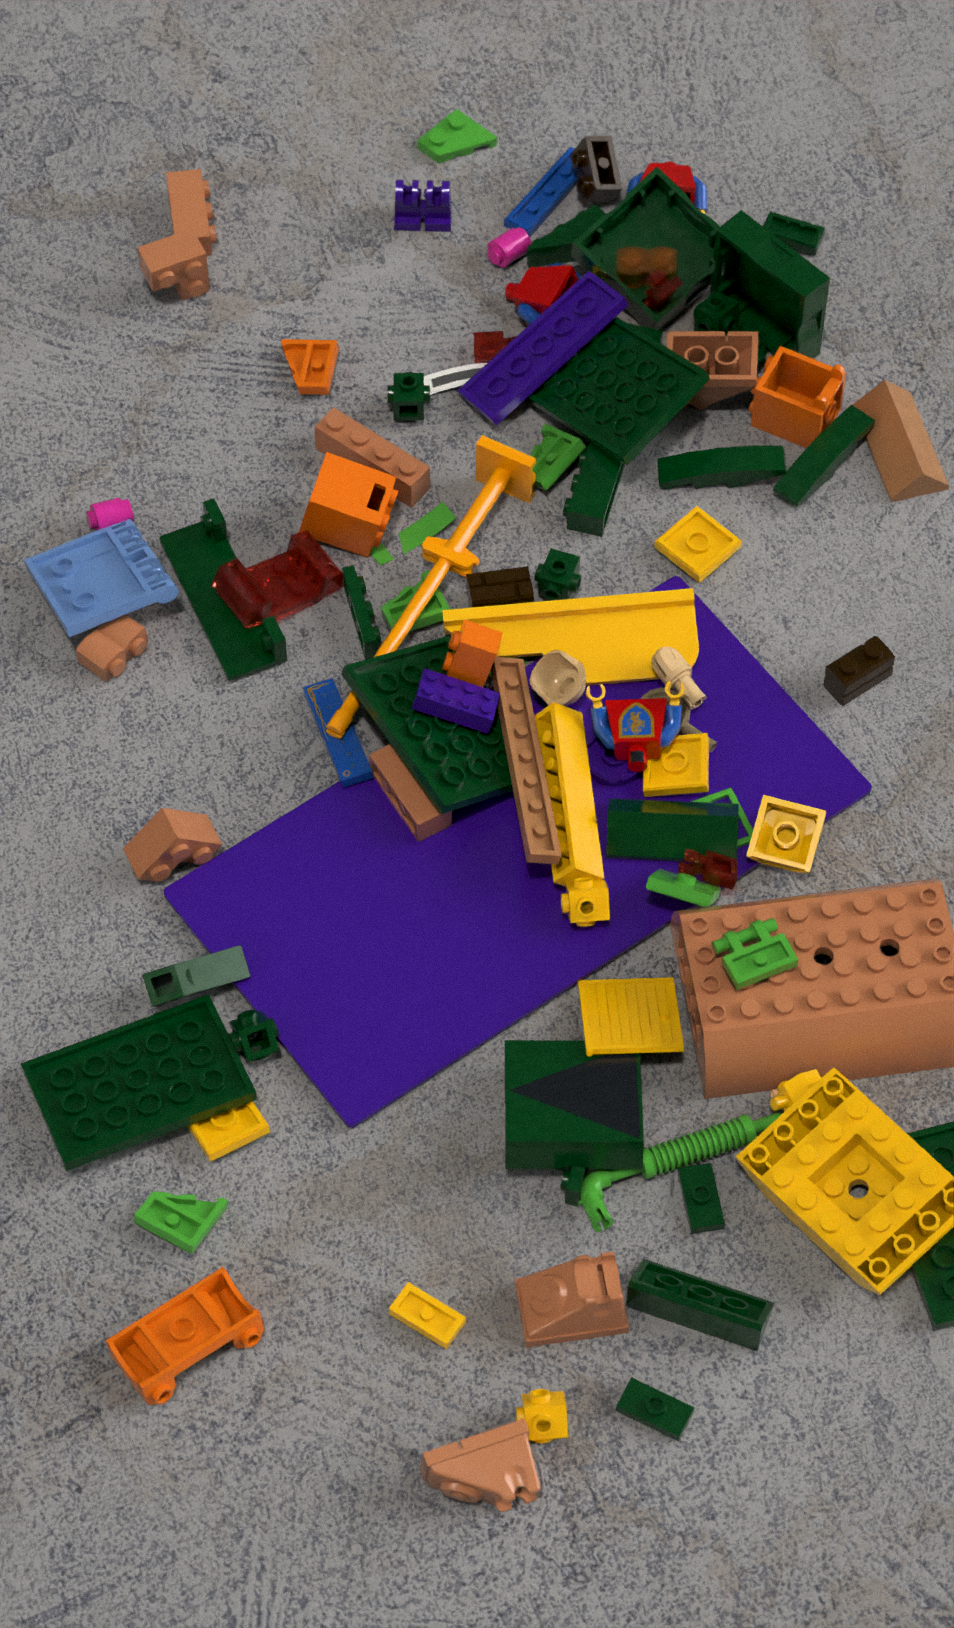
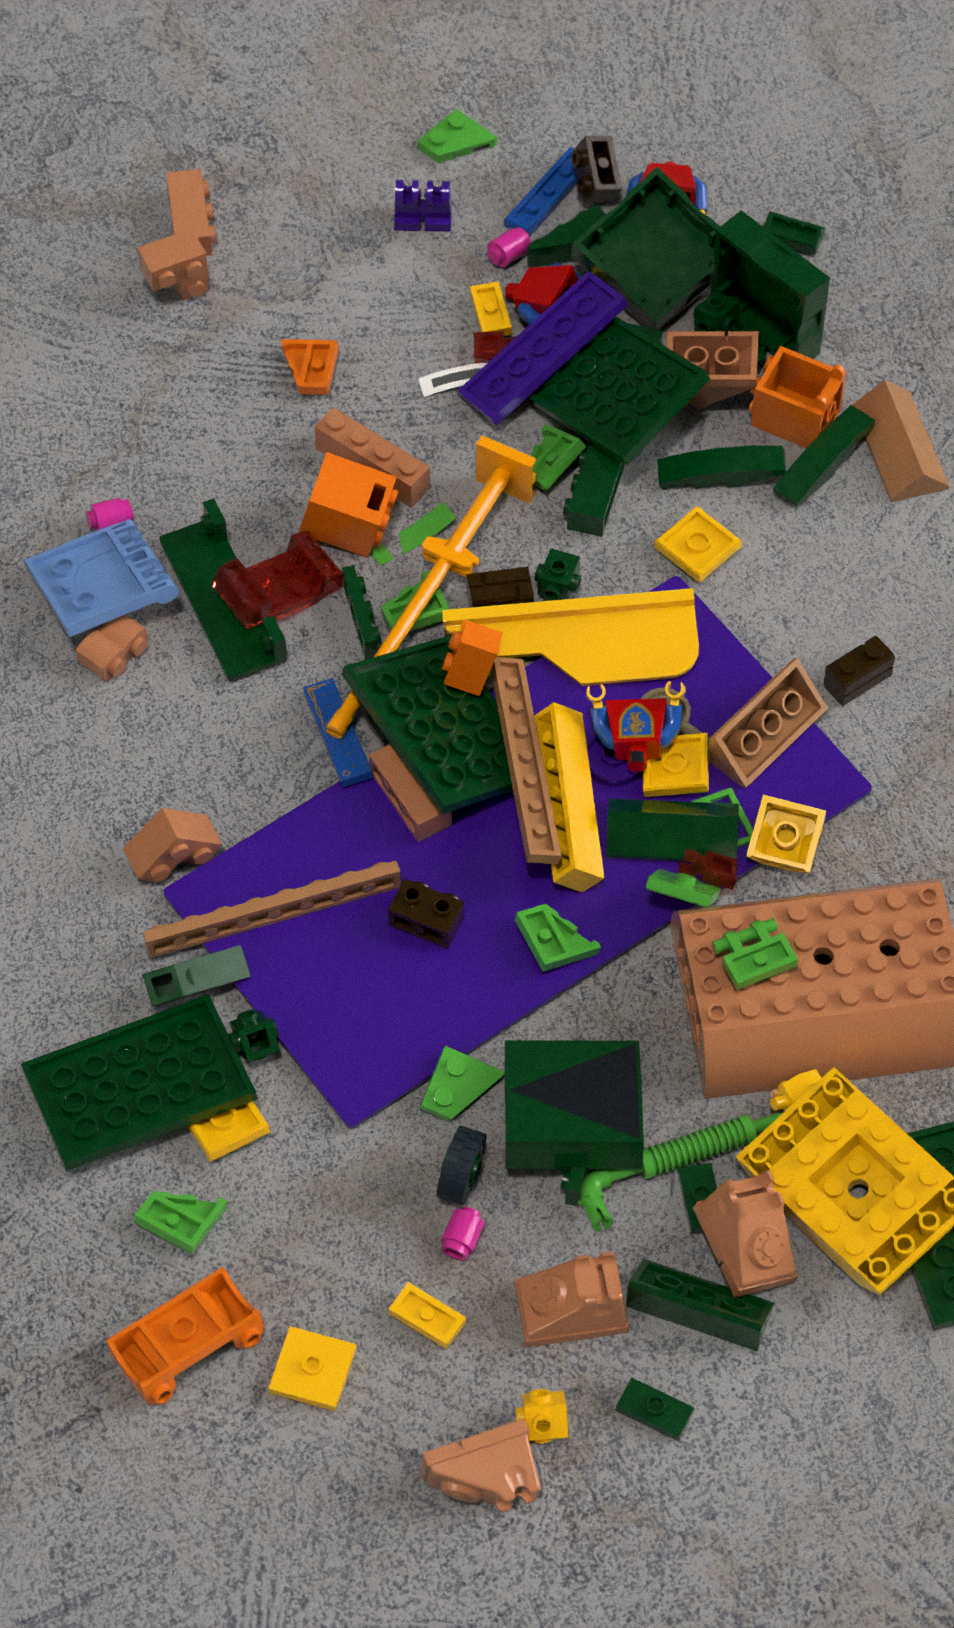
(272, 909): none -> medium nougat plate
(312, 1368): none -> yellow plate
(408, 396): dark green brick -> none
(426, 913): none -> dark brown brick
(455, 700): dark purple piece -> none
(456, 1083): none -> bright green wing
(461, 1165): none -> black wheel
(462, 1233): none -> dark pink brick
(490, 308): none -> yellow plate
(553, 938): none -> bright green wing
(558, 678): tan helmet -> none
(586, 901): yellow brick -> none
(630, 1016): yellow piece -> none
(636, 264): clear orange brick -> none
(660, 288): clear red plate -> none
(672, 667): tan arm -> none
(748, 1234): none -> nougat piece
(766, 725): none -> medium nougat slope

